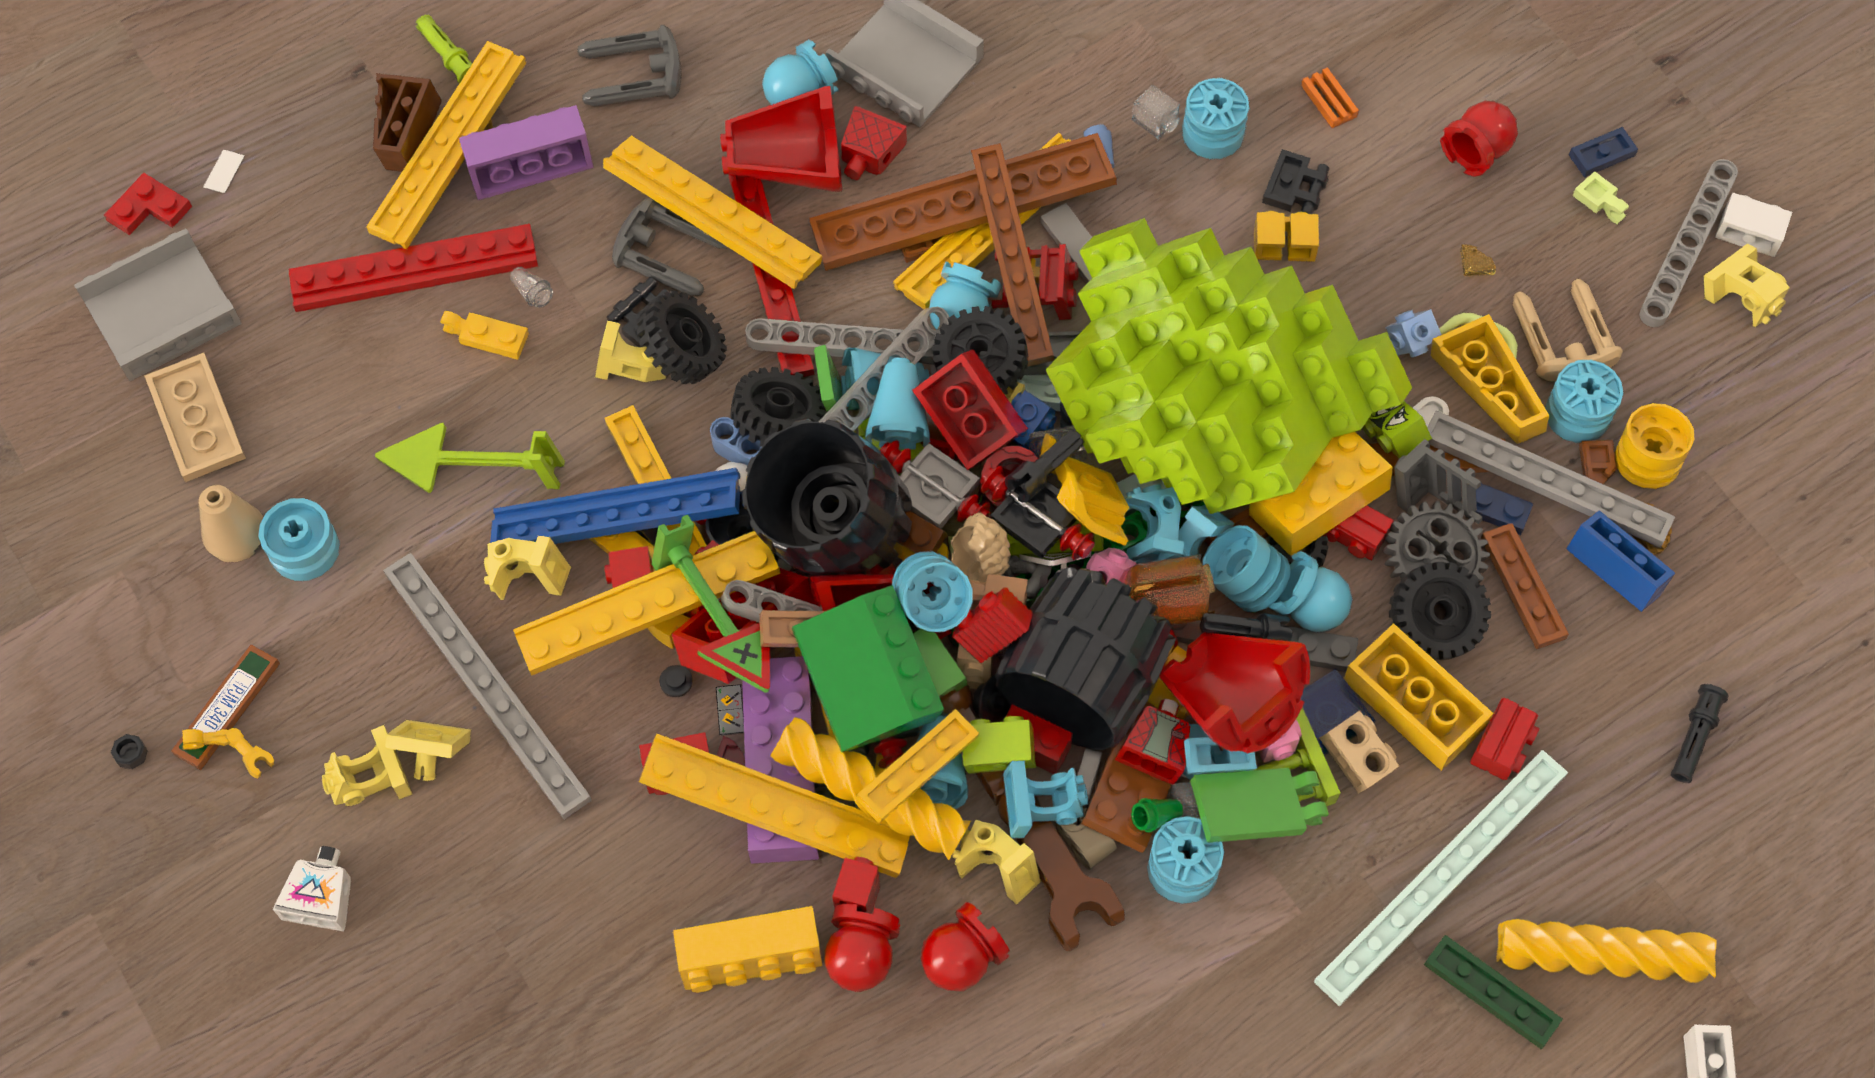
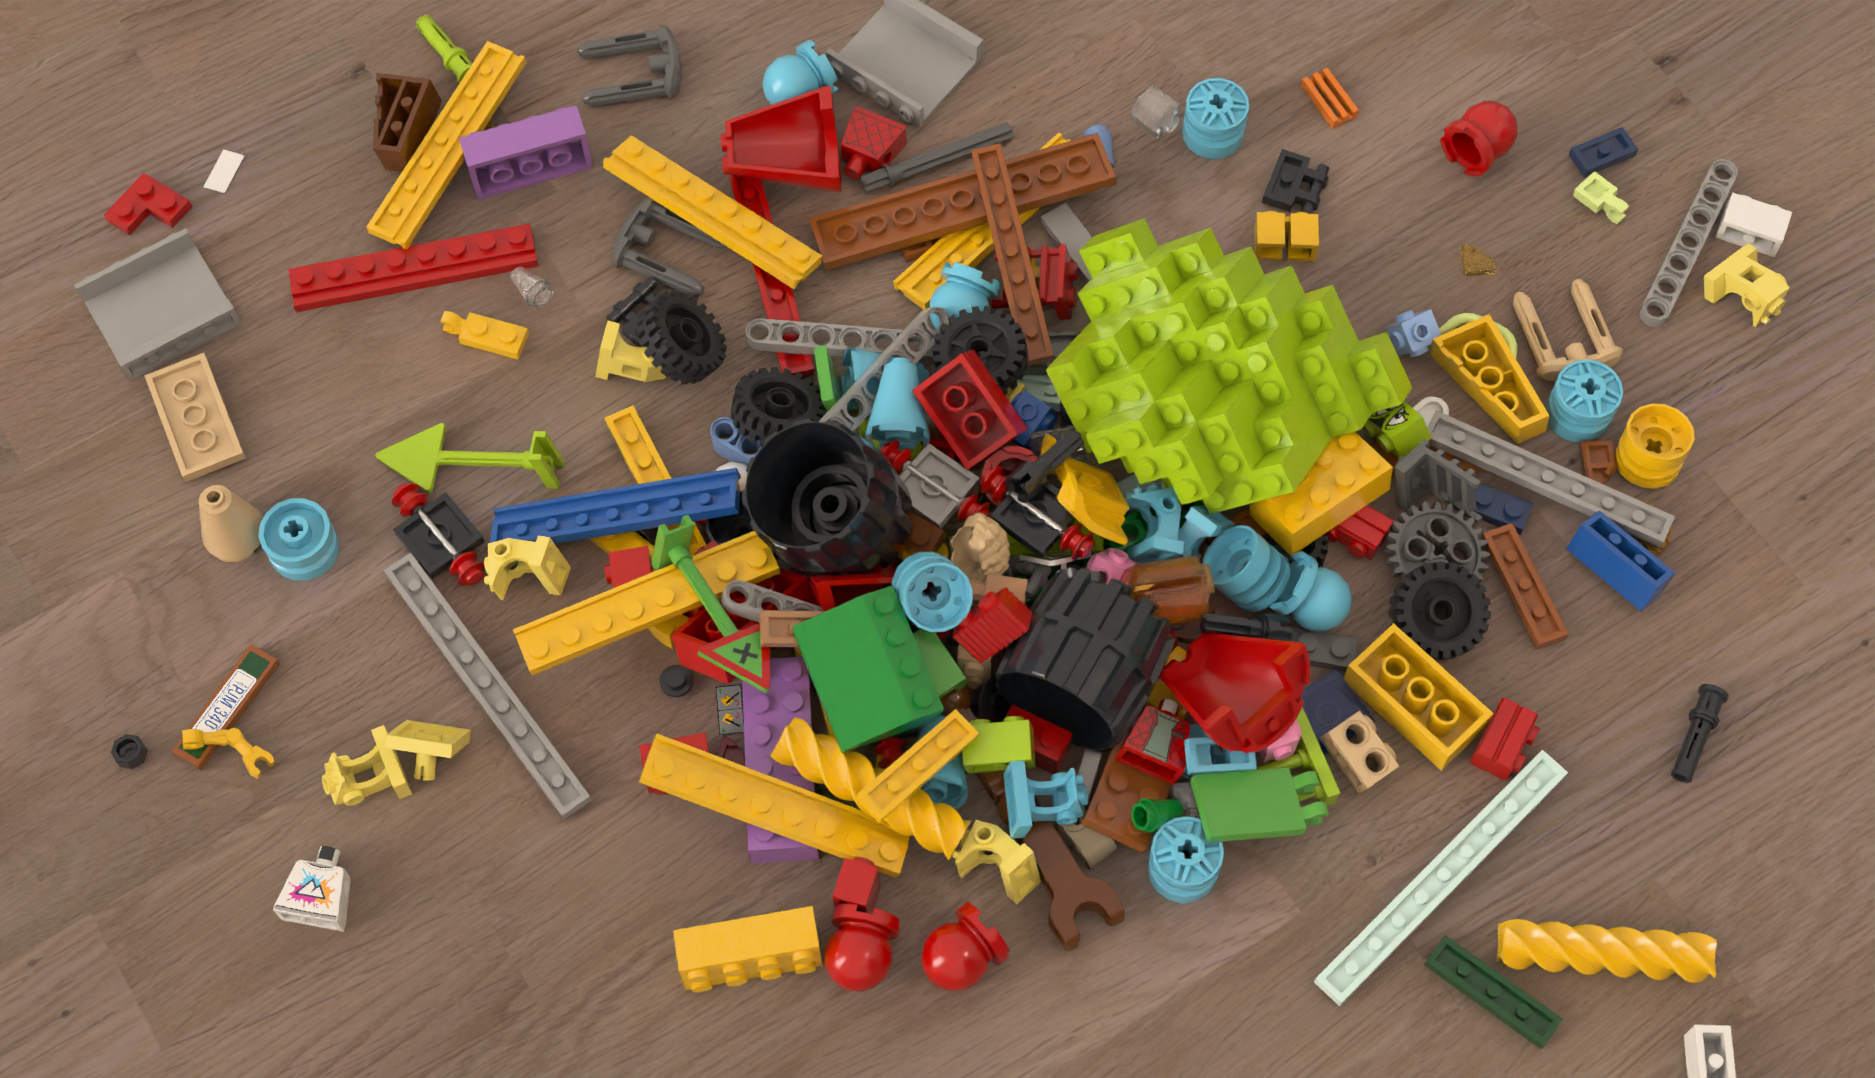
(438, 535): none -> black plate
(934, 158): none -> dark grey axle

